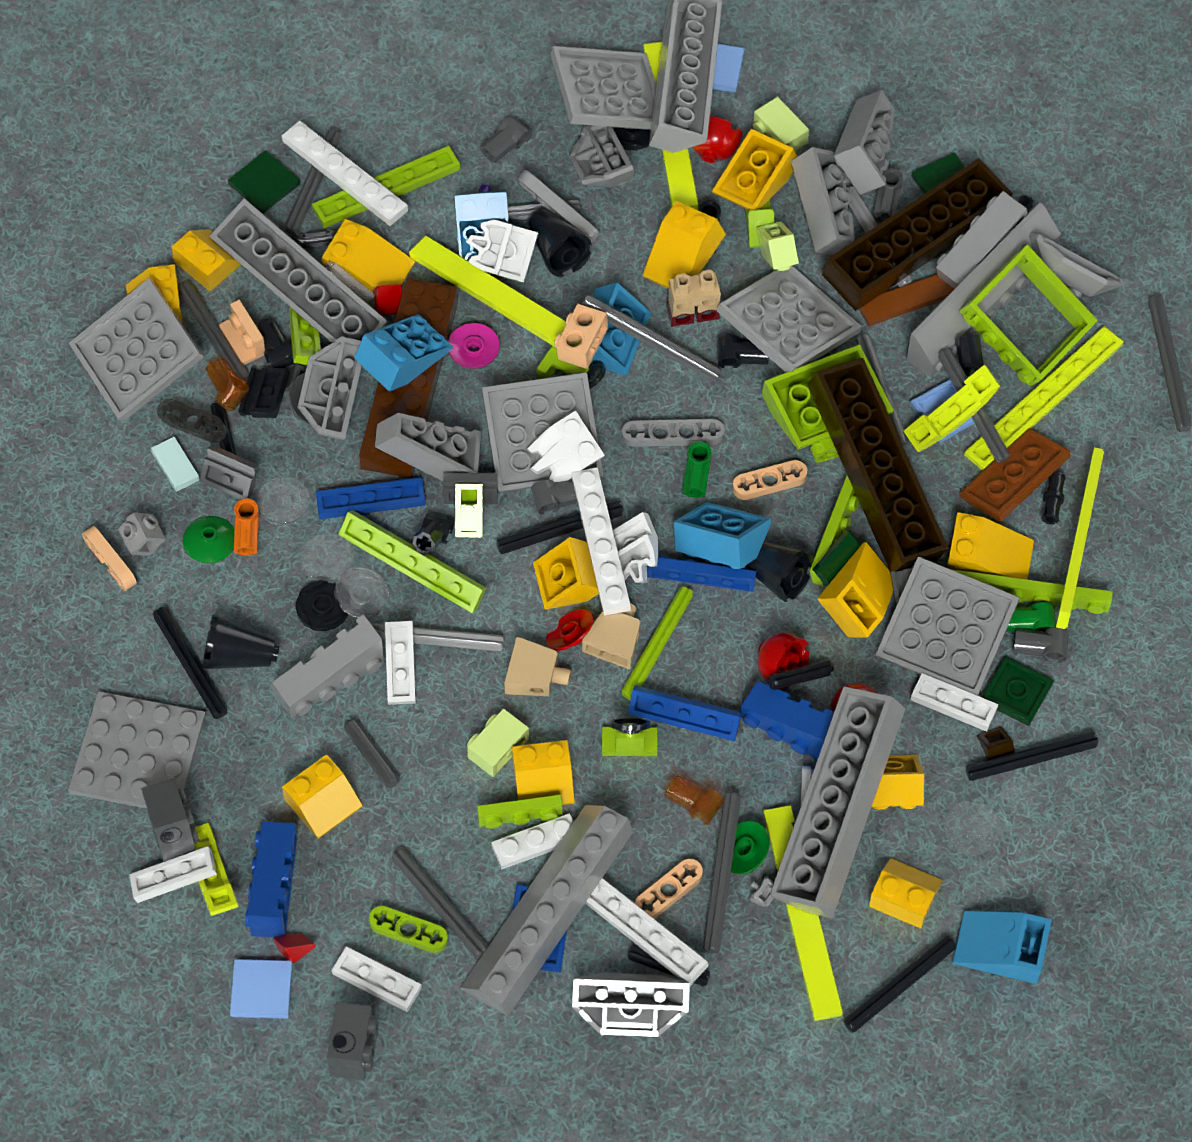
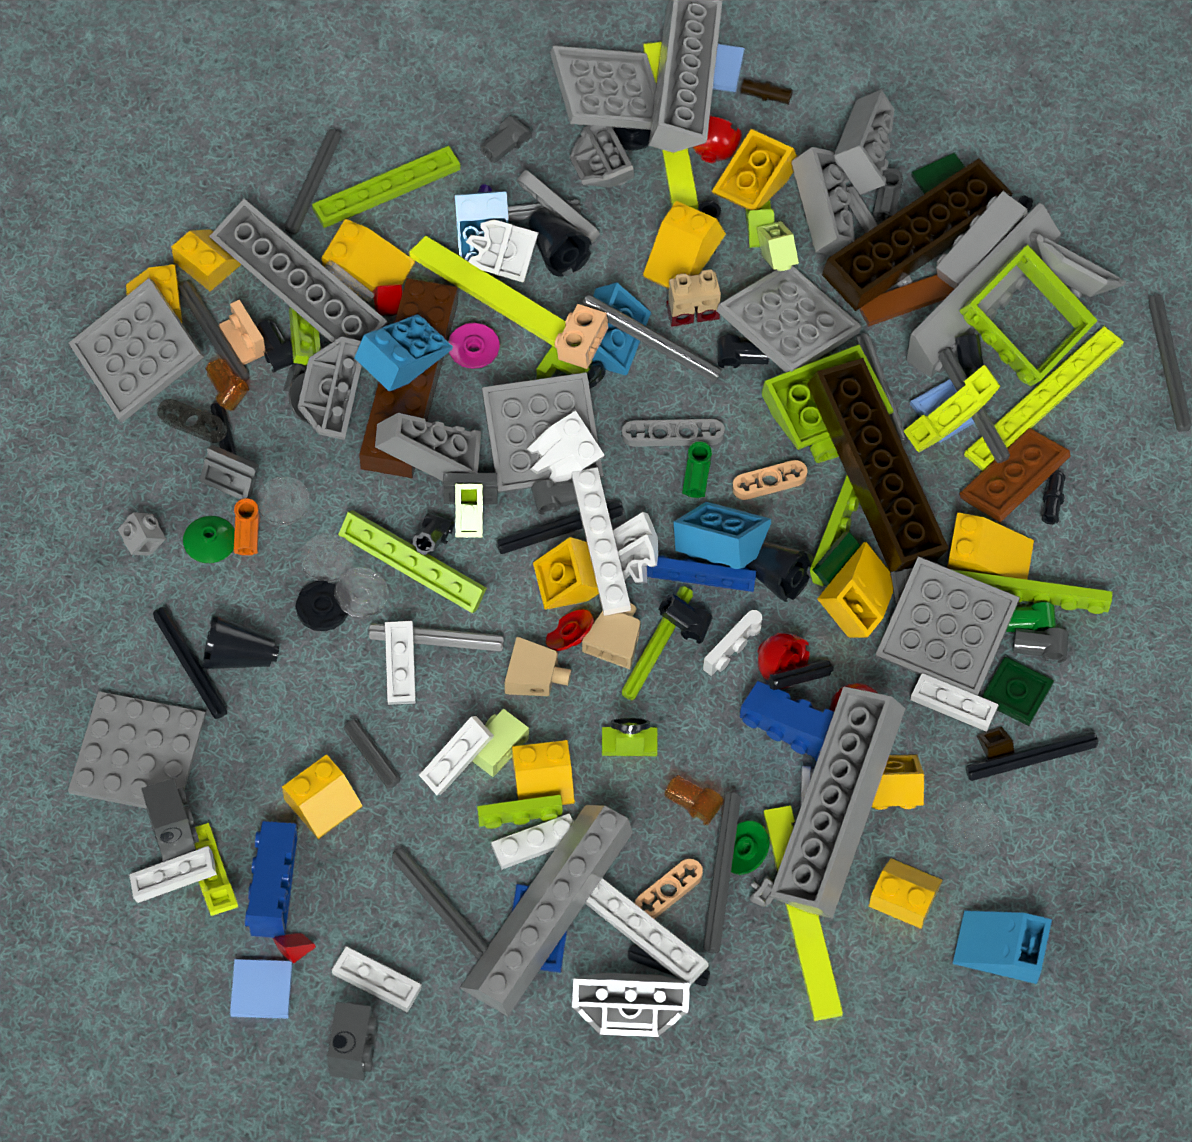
(107, 554): light nougat beam -> none
(175, 464): light aqua tile -> none
(264, 182): dark green tile -> none
(264, 392): black plate -> none
(314, 239): black axle -> none
(330, 669): light grey wedge -> none
(345, 173): white plate -> none
(370, 498): blue plate -> none
(386, 929): lime beam -> none
(456, 755): none -> white plate
(684, 713): blue plate -> none
(692, 621): none -> black piece
(733, 642): none -> white plate
(766, 91): none -> dark brown pin
(780, 124): yellowish green brick -> none
(899, 984): black axle -> none
(1080, 539): neon yellow tile -> none

